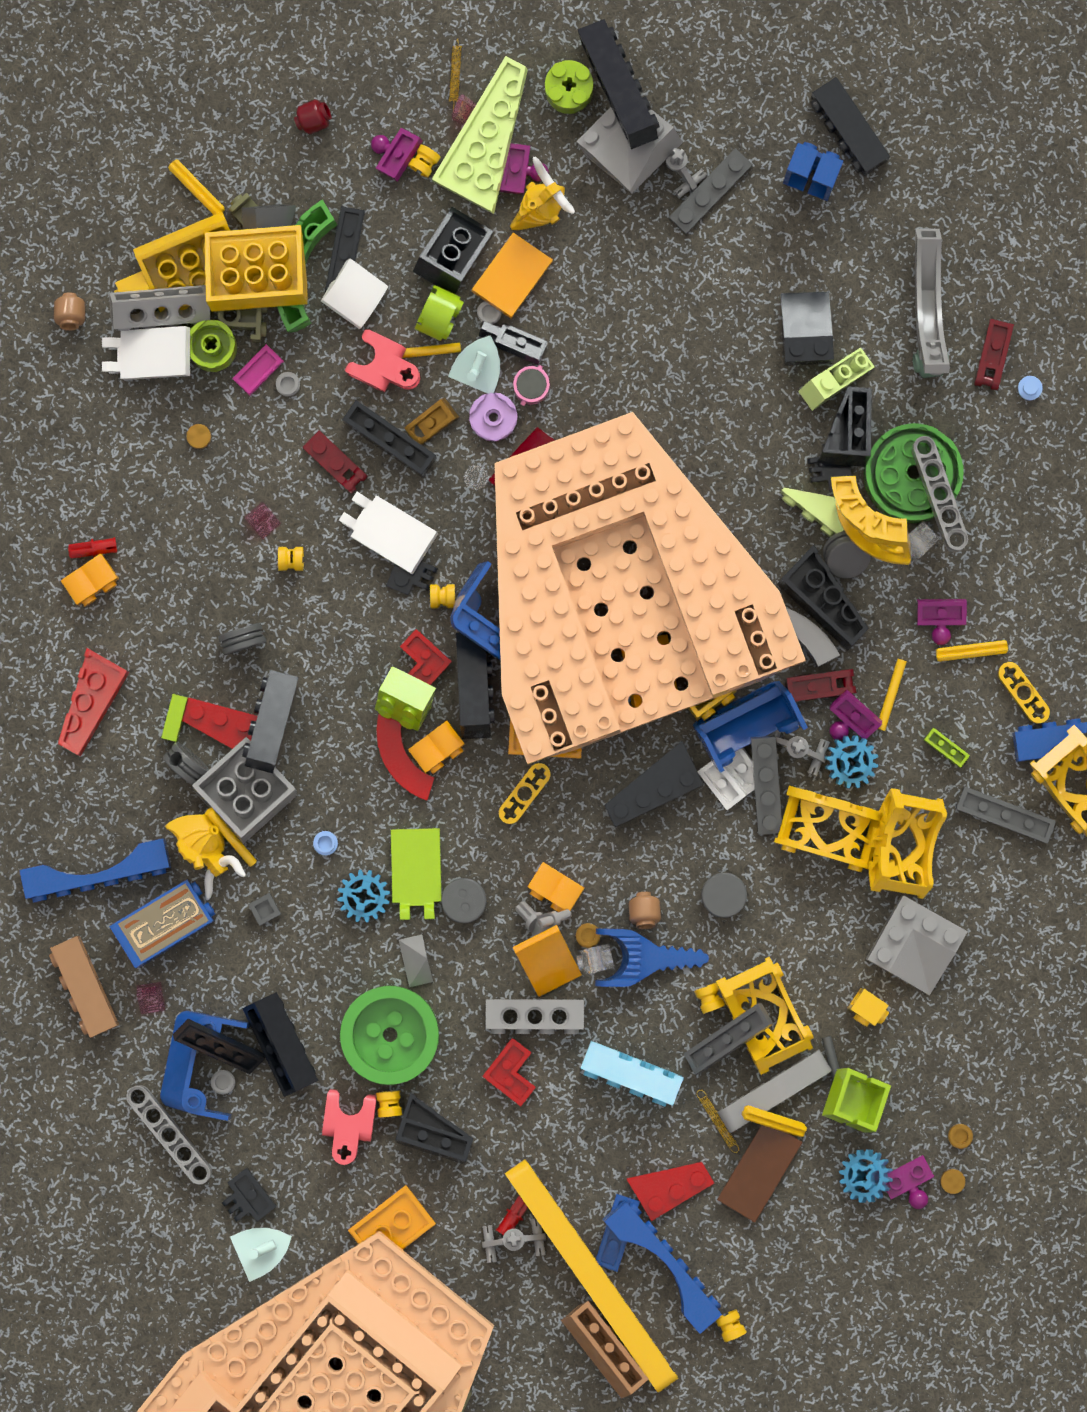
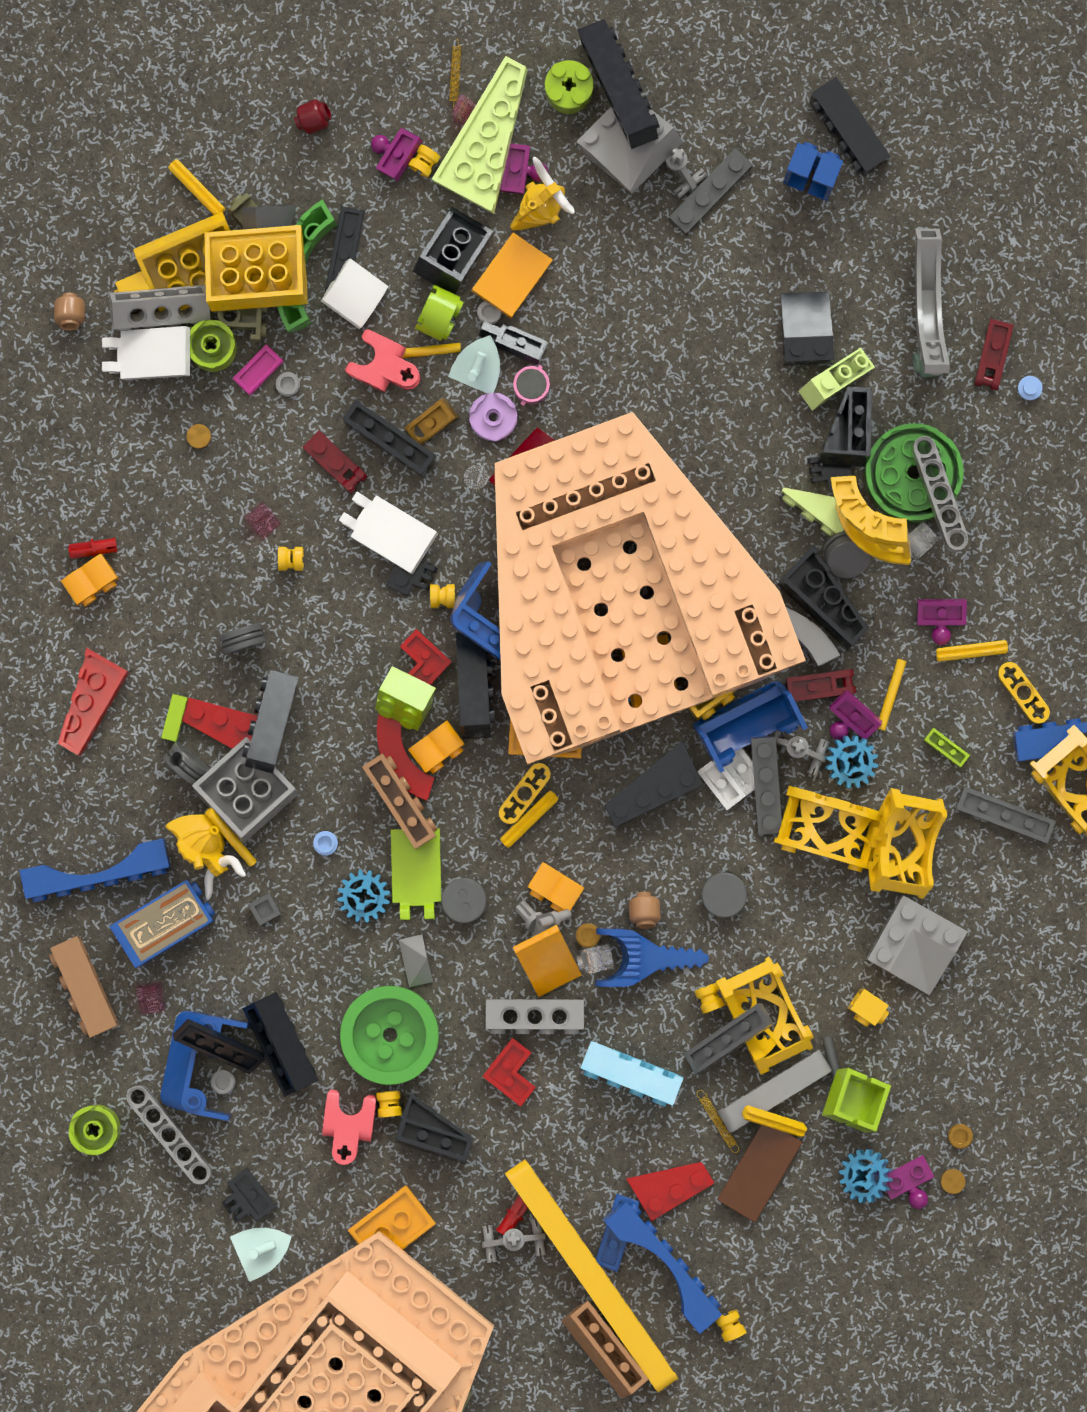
(91, 1143): none -> lime brick
(402, 806): none -> medium nougat brick
(529, 819): none -> yellow axle

